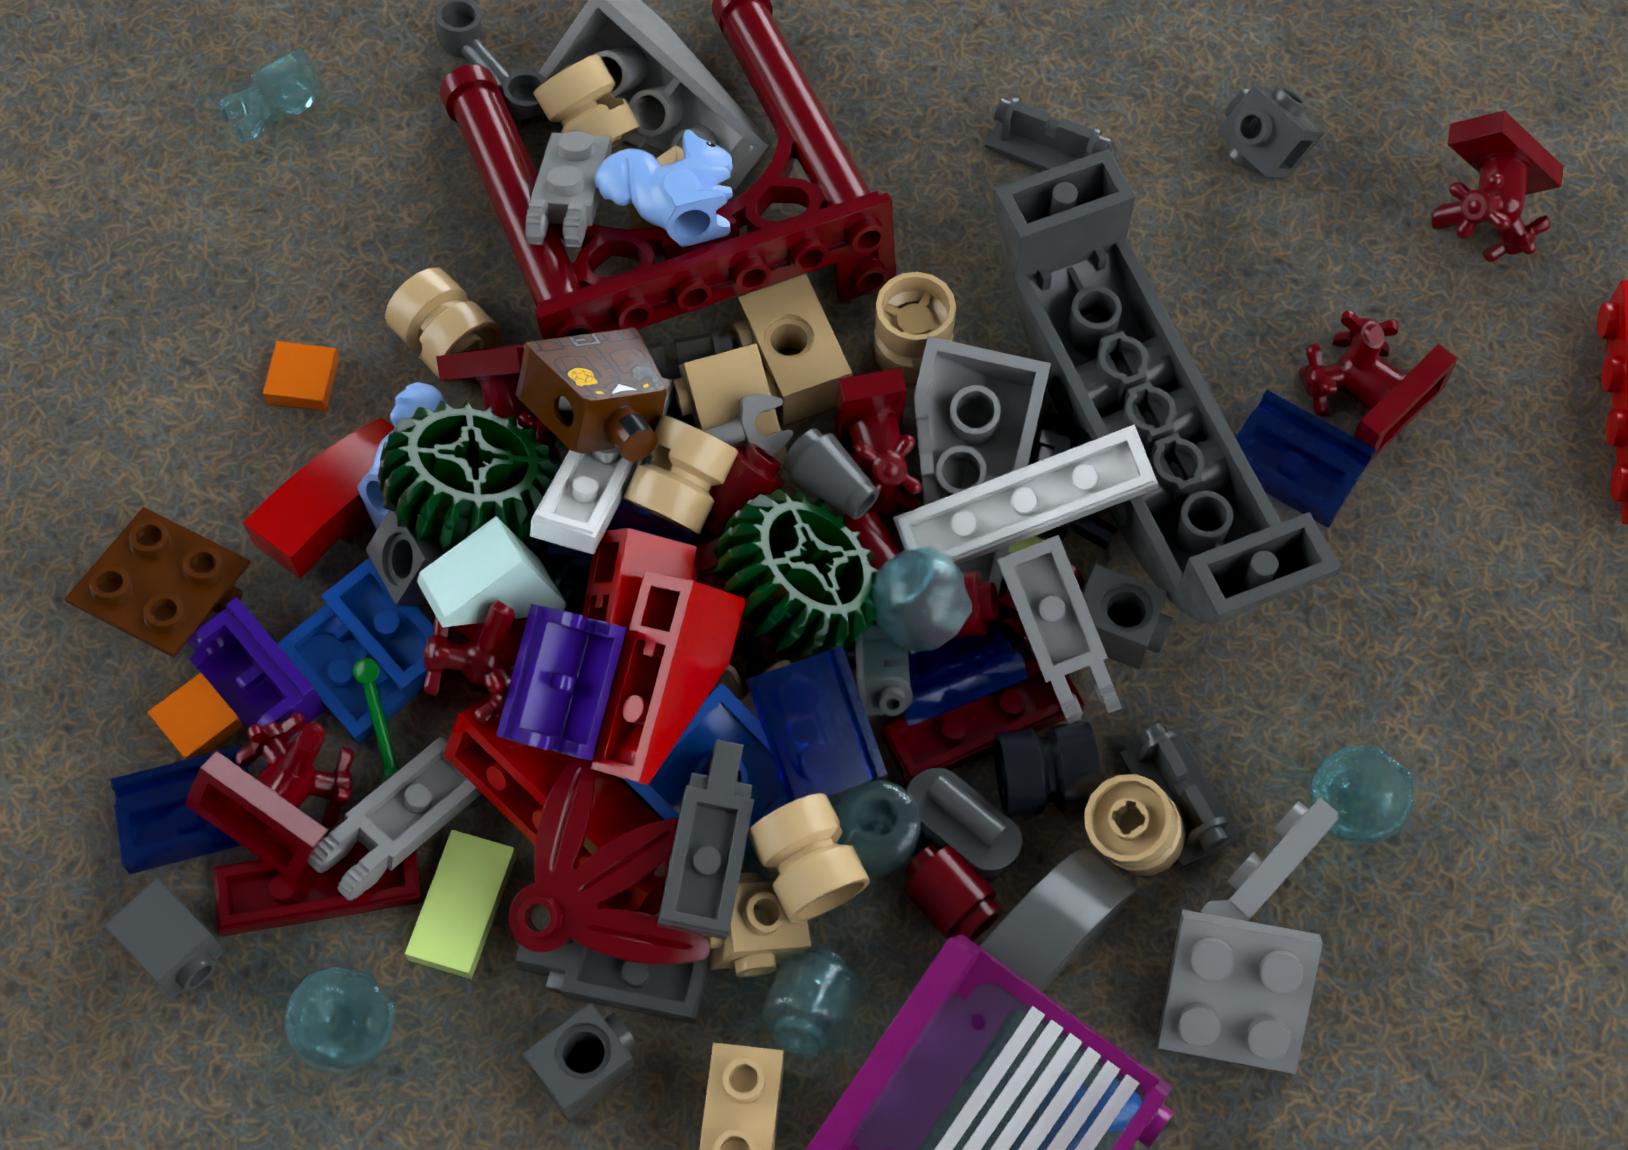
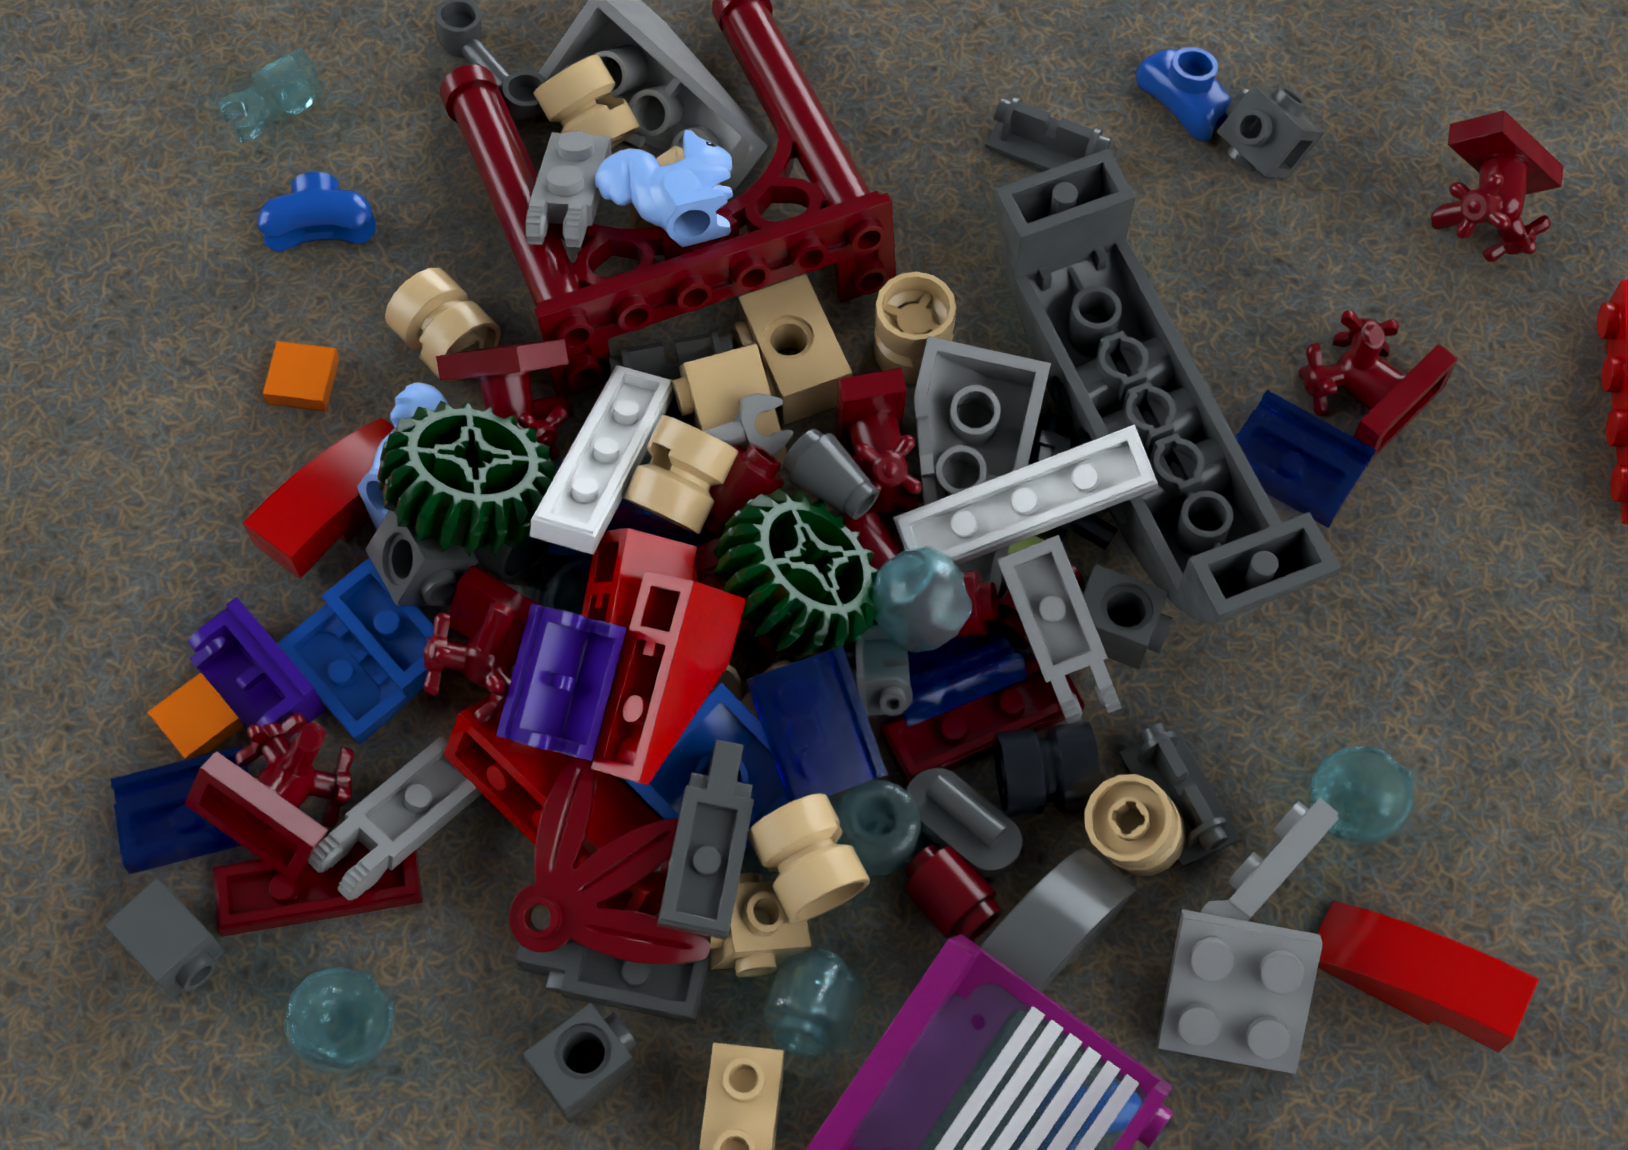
(159, 582): reddish brown hinge -> none
(315, 213): none -> blue piece
(366, 673): green hinge -> none
(461, 904): yellowish green tile -> none
(485, 569): light aqua slope -> none
(595, 391): reddish brown torso -> none
(1187, 87): none -> blue piece
(1425, 974): none -> red slope

